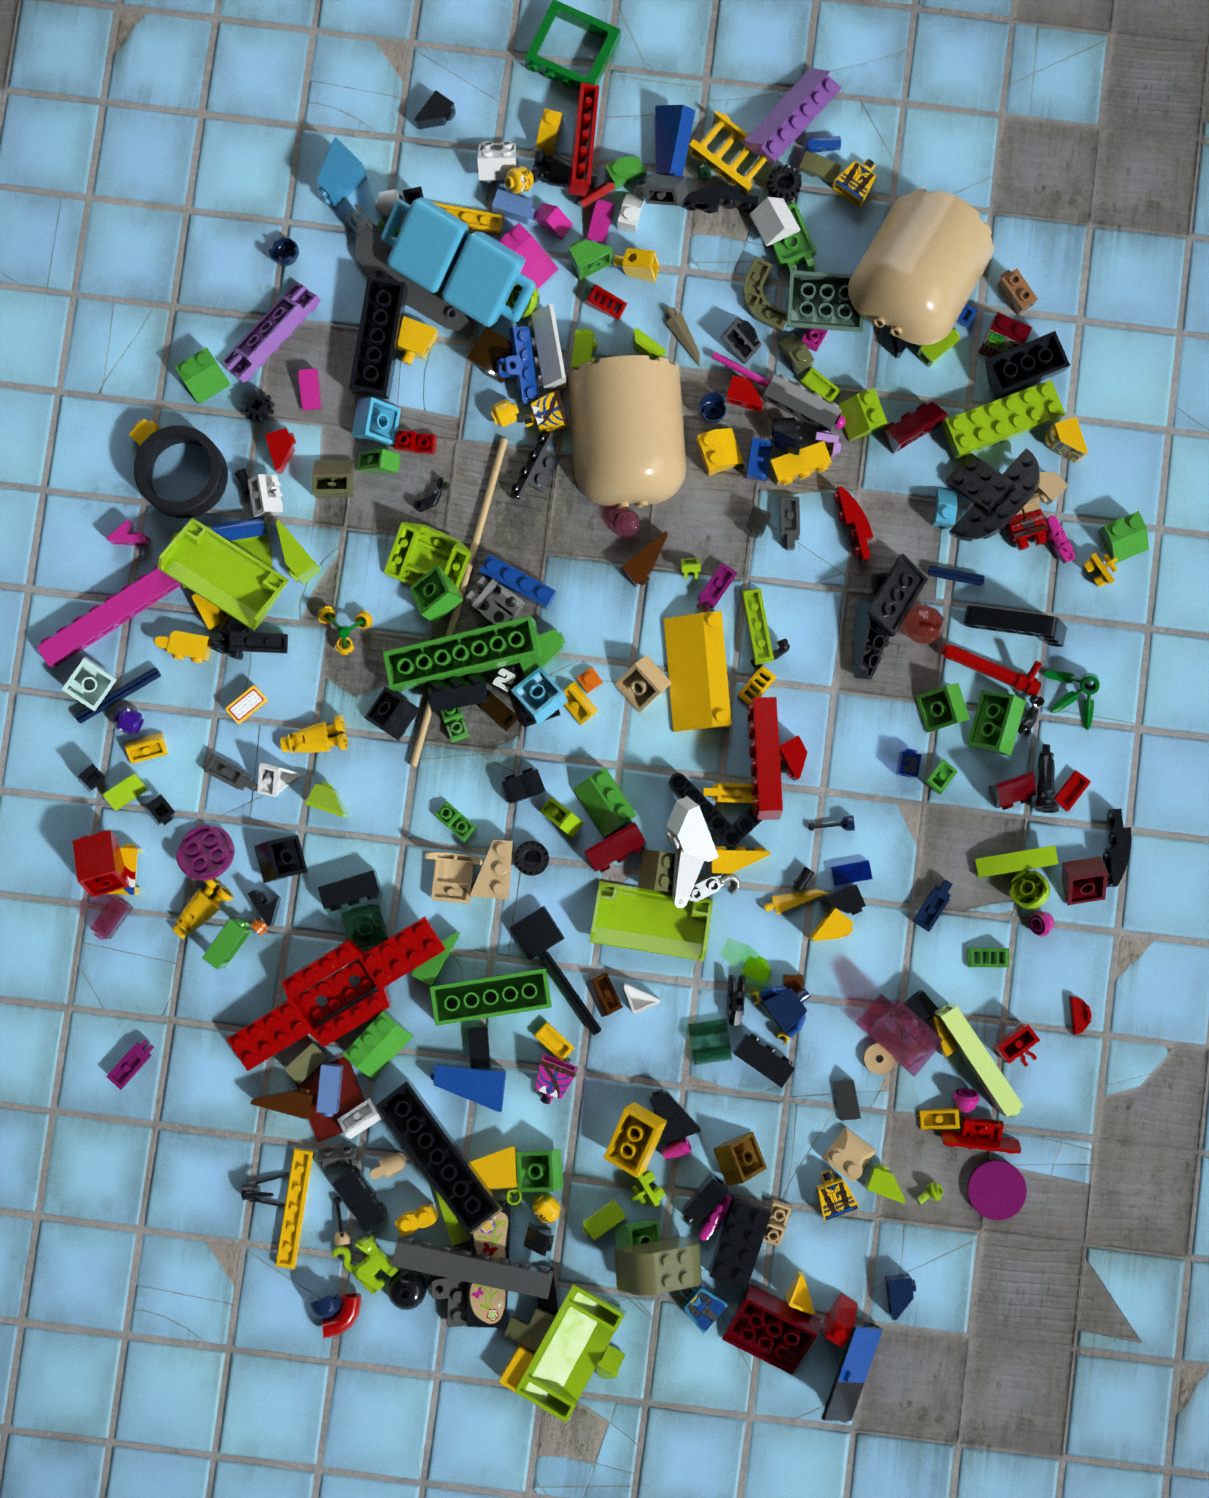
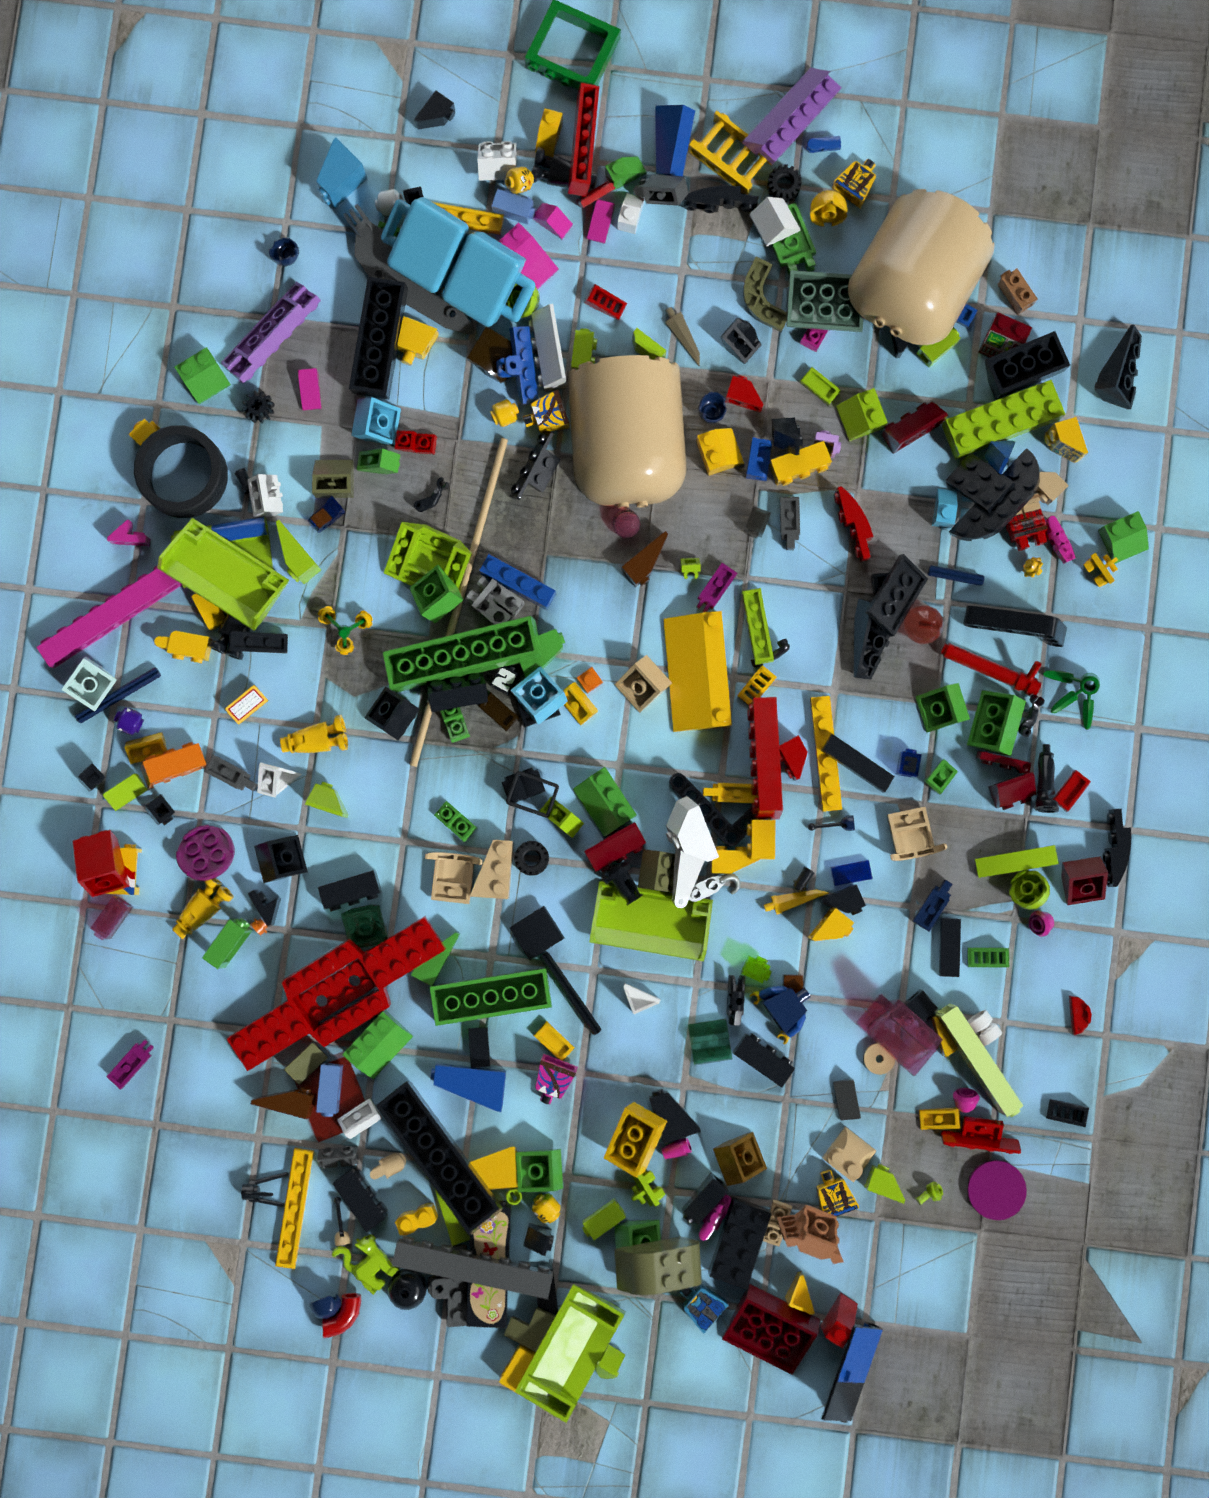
(172, 764): none -> orange wedge
(281, 448): red slope -> none
(326, 515): none -> clear blue leg
(539, 780): none -> black piece
(589, 257): bright green slope -> none
(604, 994): reddish brown slope -> none
(623, 882): none -> black piece
(639, 264): yellow torso -> none
(704, 170): clear green plate -> none
(761, 839): none -> yellow brick
(793, 398): piece -> none
(796, 353): olive slope -> none
(812, 1233): none -> nougat slope
(819, 166): olive slope -> none
(826, 765): none -> yellow plate
(828, 208): none -> yellow cylinder
(857, 763): none -> black tile
(899, 1293): dark blue slope -> none
(912, 835): none -> tan piece
(950, 947): none -> black tile
(984, 1028): none -> white wheel
(998, 454): none -> blue slope
(1005, 762): none -> dark red hinge
(1016, 1044): red brick -> none
(1032, 567): none -> yellow plant
(1082, 1122): none -> black slope
(1118, 374): none -> black wedge

